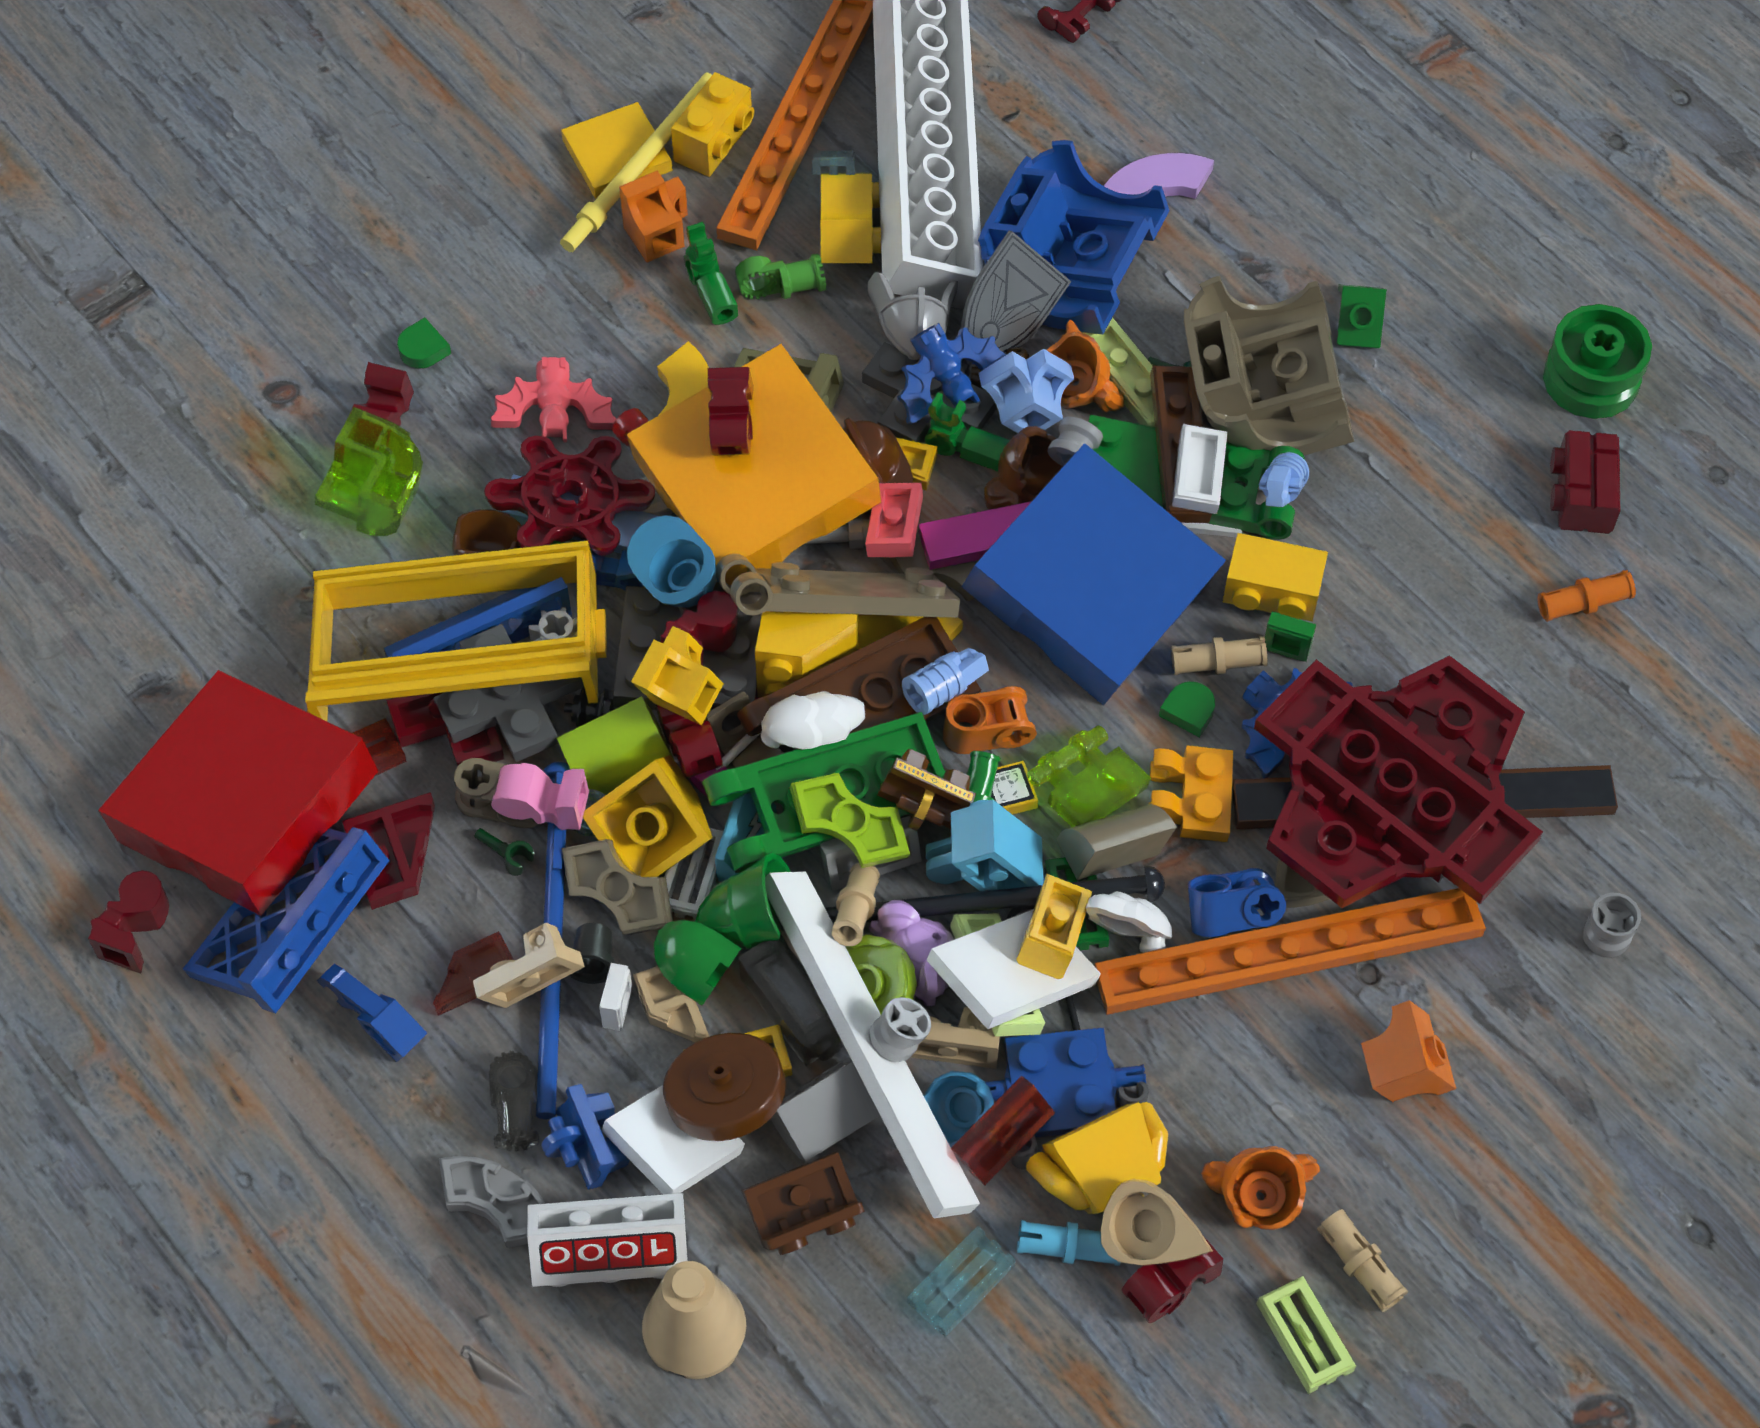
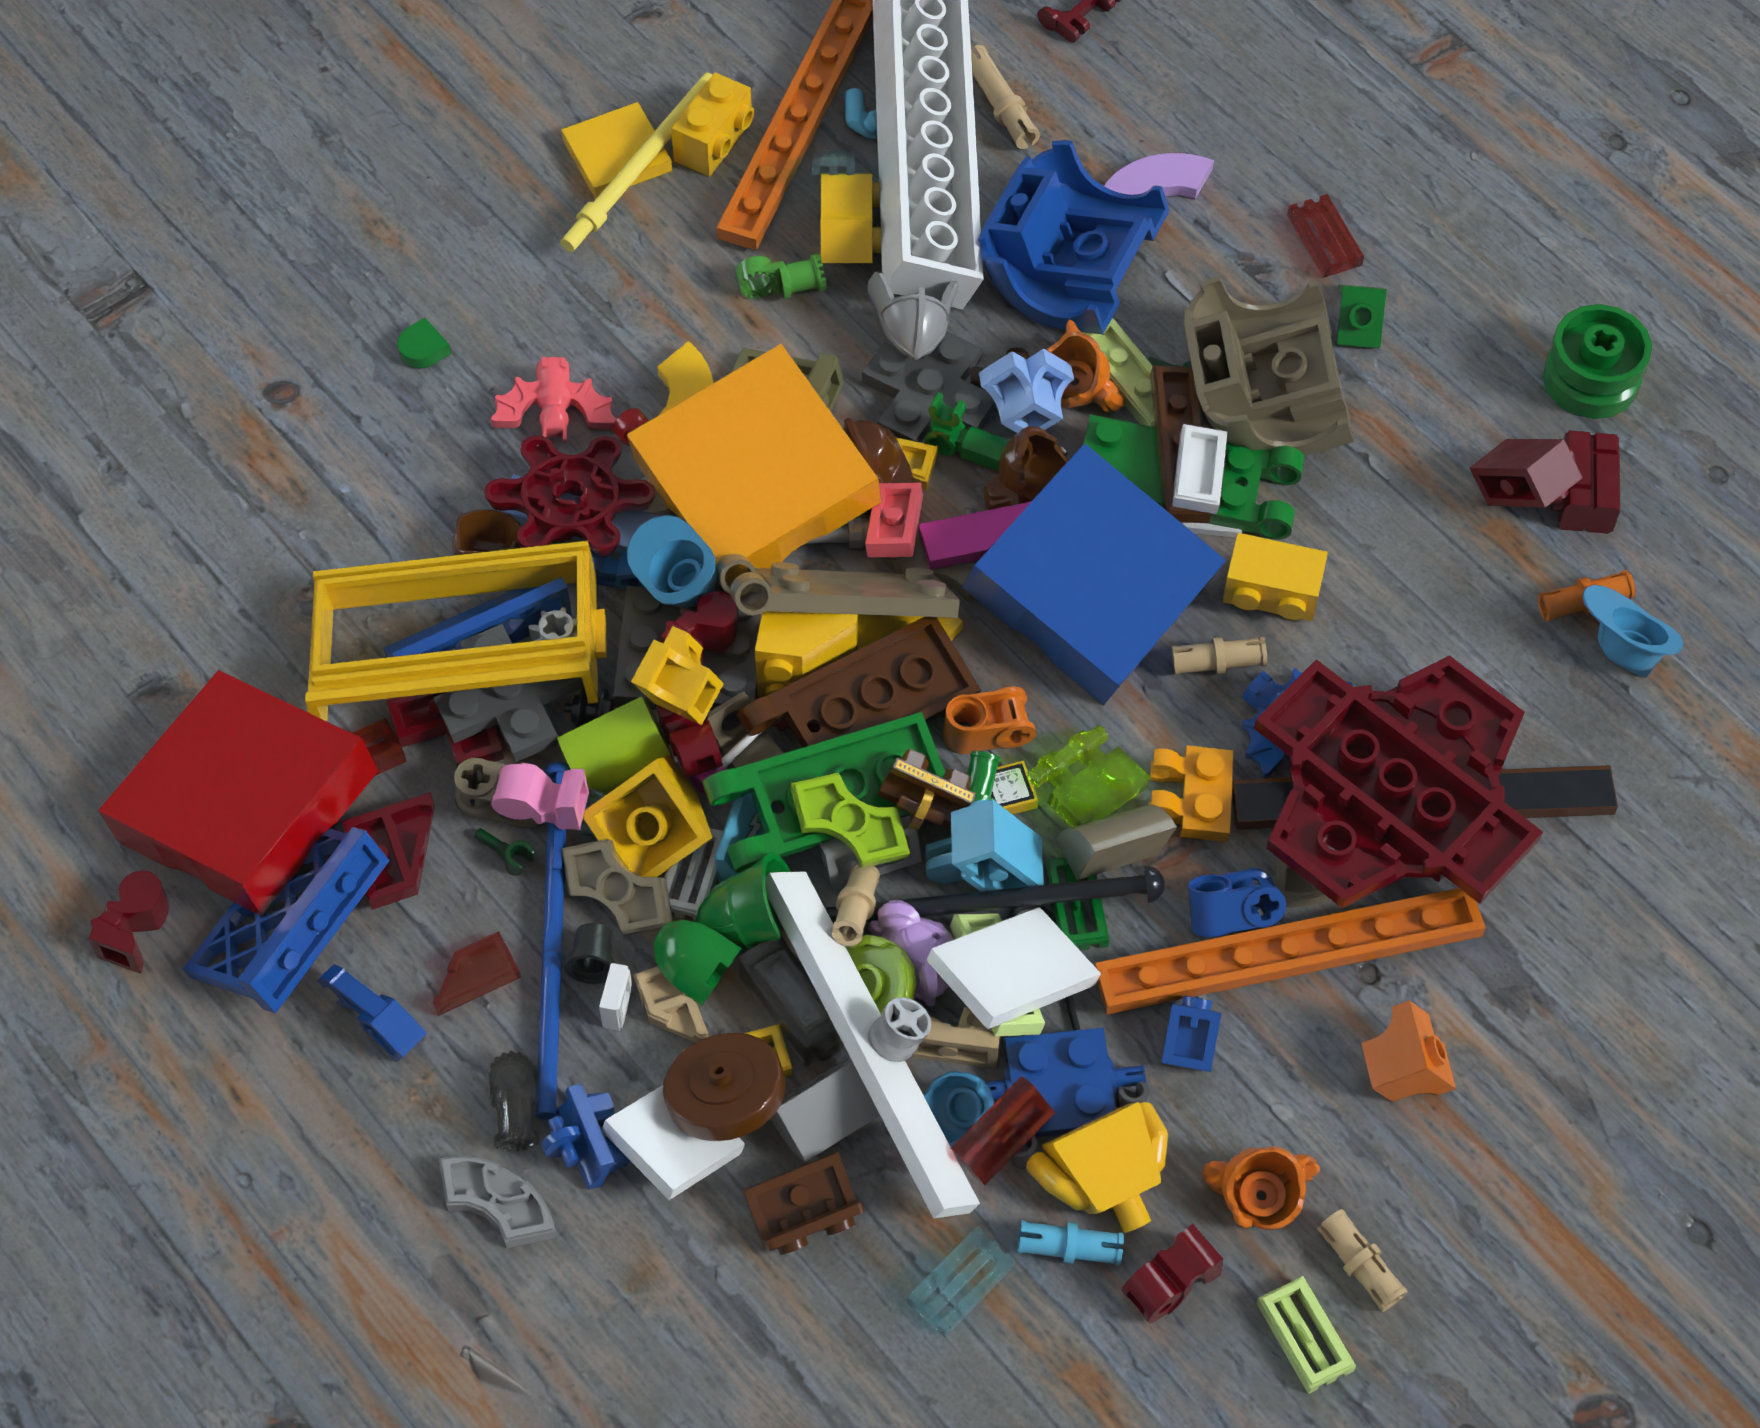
(372, 474): clear neon green brick -> none
(387, 391): dark red leg -> none
(543, 964): tan hinge -> none
(605, 1239): white brick -> none
(654, 214): orange brick -> none
(693, 1322): tan cone -> none
(705, 273): green bar -> none
(730, 410): dark red leg -> none
(811, 720): white arm -> none
(856, 116): none -> medium azure arm
(942, 361): blue animal -> none
(943, 679): light blue hinge -> none
(1008, 108): none -> tan pin
(1012, 294): dark grey shield -> none
(1054, 927): yellow slope -> none
(1073, 435): light grey wheel -> none
(1130, 918): white arm -> none
(1148, 1227): tan piece -> none
(1189, 707): green tile -> none
(1191, 1034): none -> blue bracket
(1284, 479): light blue hinge -> none
(1289, 636): green tile -> none
(1337, 226): none -> clear red tile
(1526, 473): none -> dark red brick
(1609, 915): light grey wheel -> none
(1628, 632): none -> dark azure piece

